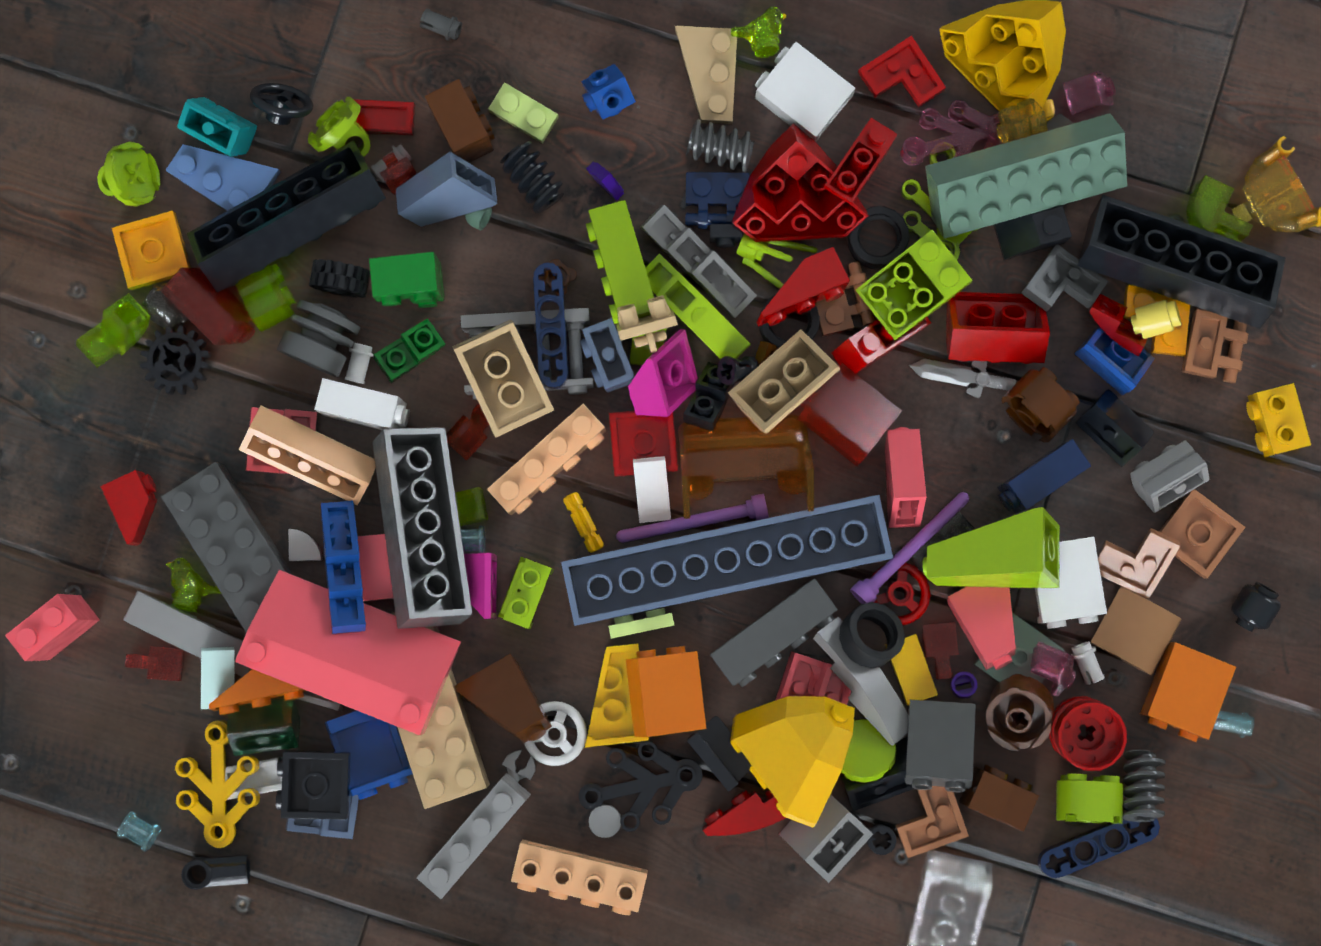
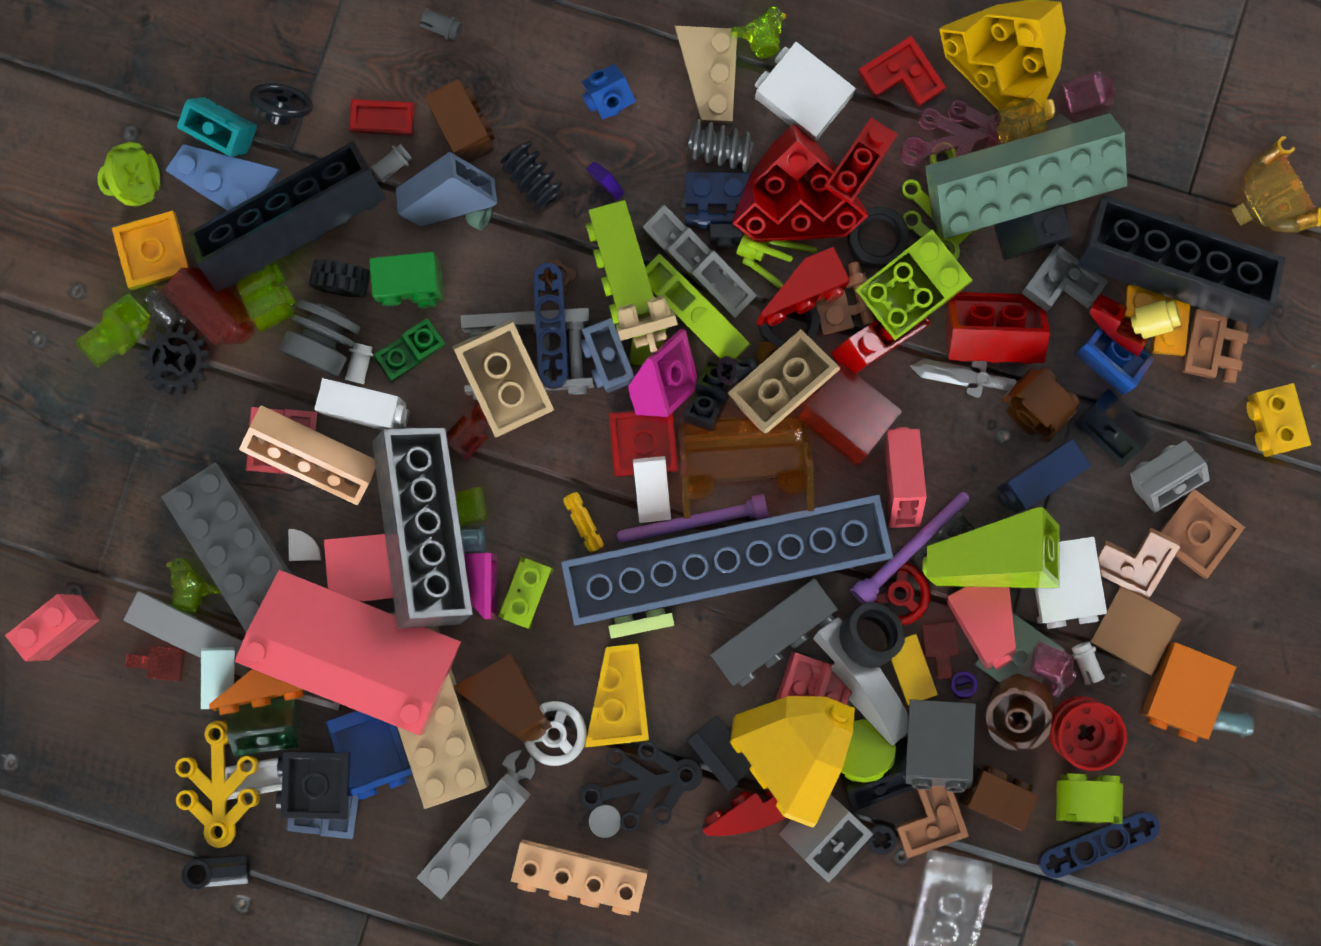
(132, 504): red slope -> none
(138, 831): clear light blue bush -> none
(337, 126): lime tile -> none
(343, 567): blue slope -> none
(397, 171): clear red plate -> none
(523, 112): yellowish green plate -> none
(547, 459): light nougat brick -> none
(665, 692): orange brick -> none
(1142, 786): dark grey piece -> none
(1207, 209): clear neon green brick -> none
(1256, 606): black head -> none

